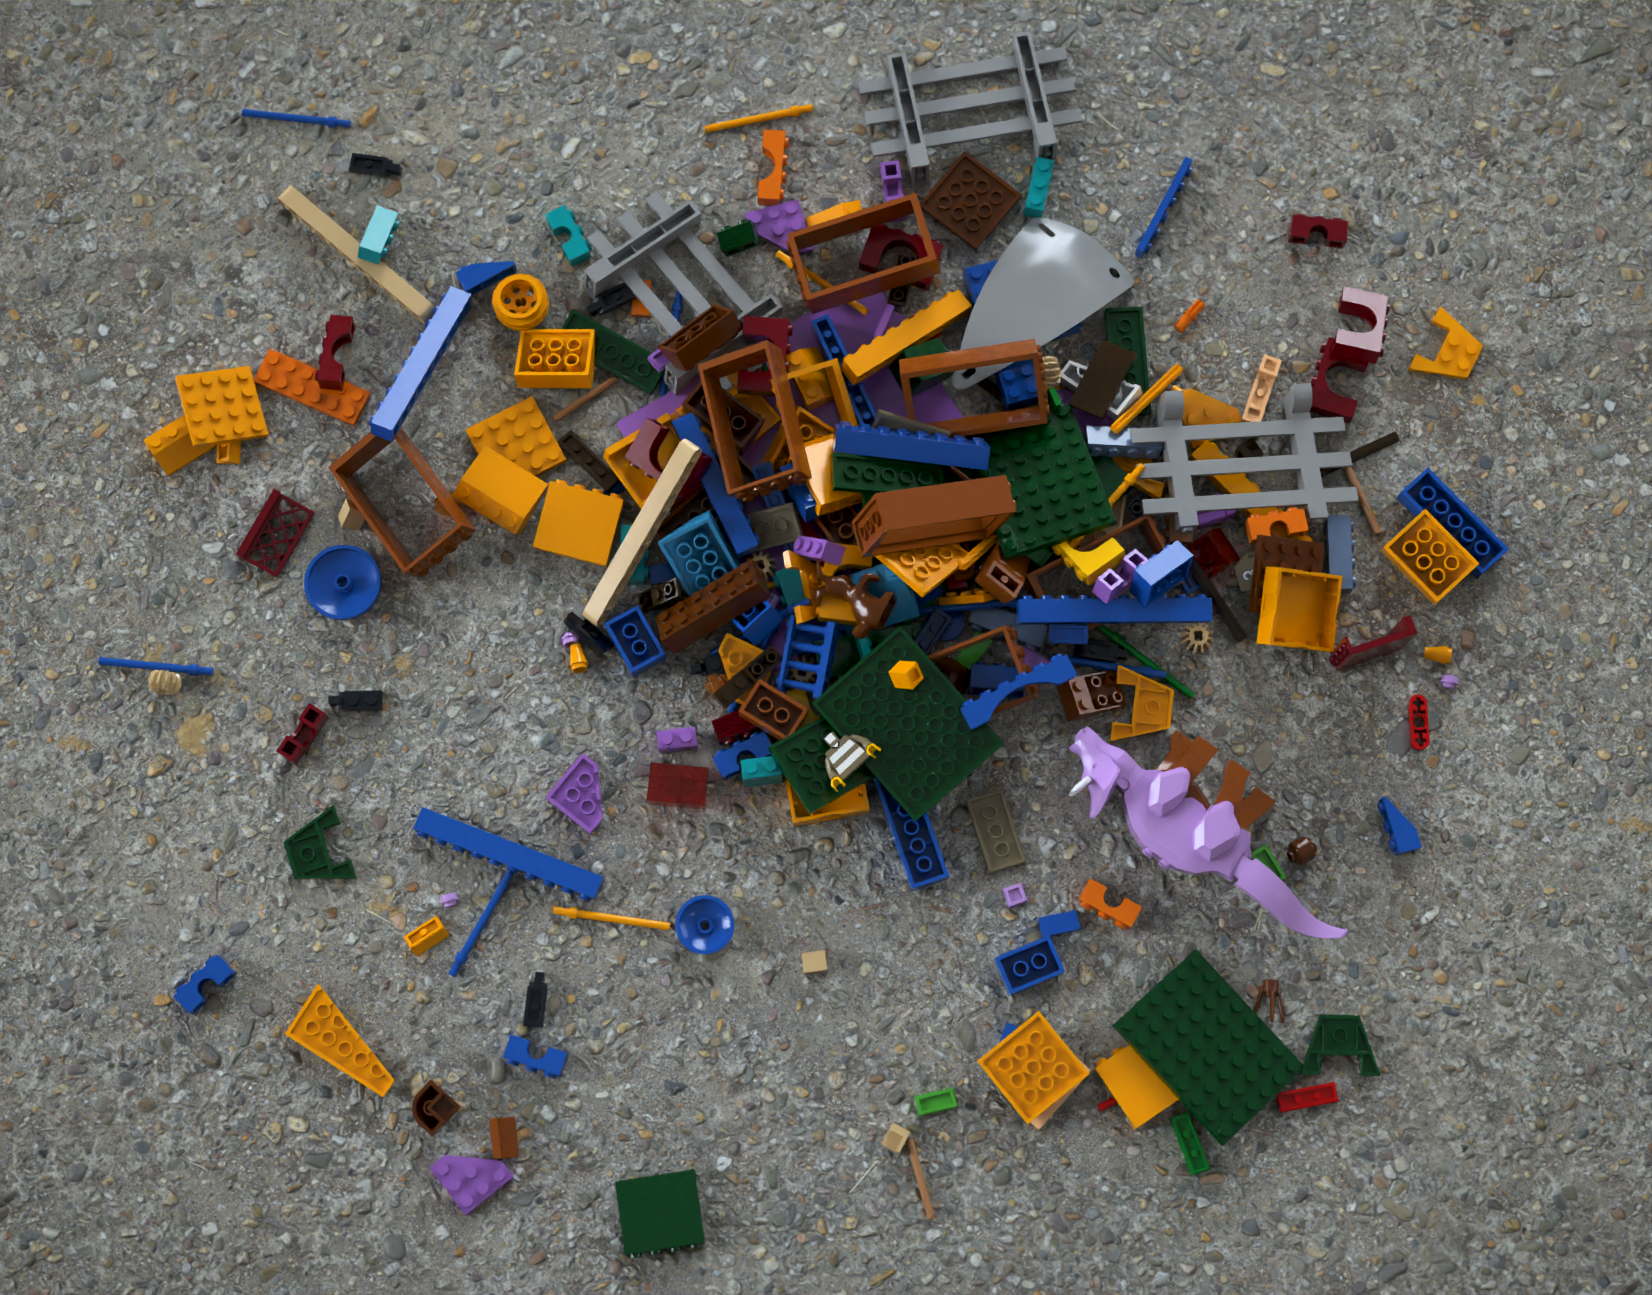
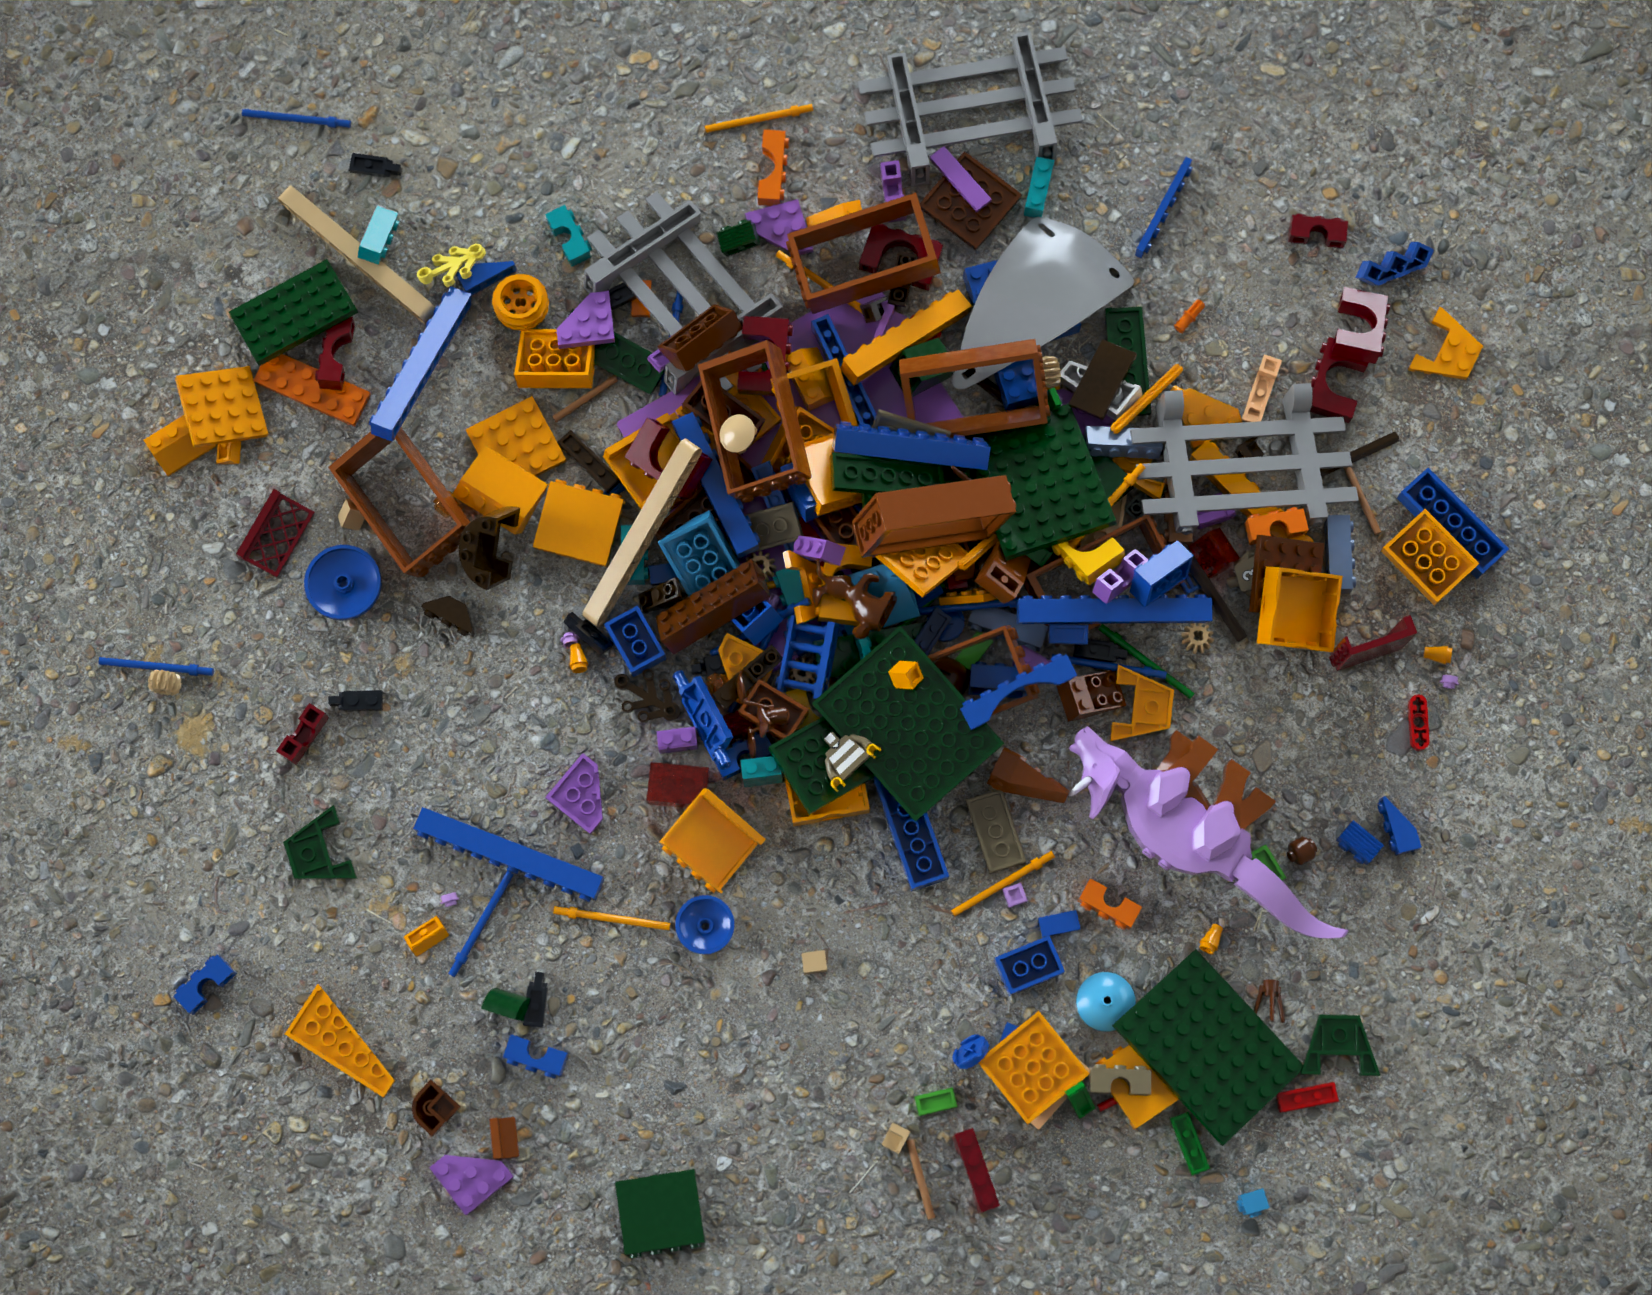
(293, 312): none -> dark green plate
(451, 613): none -> dark brown slope
(453, 263): none -> light yellow plant
(480, 544): none -> dark brown cylinder
(506, 1004): none -> dark green brick
(588, 323): none -> medium lavender plate
(650, 698): none -> dark brown plant
(705, 717): none -> blue plate
(710, 840): none -> light orange panel
(737, 433): none -> tan dish
(766, 718): none -> reddish brown plant
(873, 309): none -> dark brown panel
(960, 179): none -> medium lavender tile
(971, 1051): none -> blue tile
(981, 1183): none -> dark red arch
(1019, 778): none -> dark orange wedge
(1035, 864): none -> light orange bar
(1080, 1100): none -> green tile
(1091, 1000): none -> medium azure dish
(1137, 1079): none -> dark tan arch
(1211, 939): none -> light orange cone
(1252, 1203): none -> dark azure brick
(1359, 843): none -> blue brick
(1395, 265): none -> blue brick

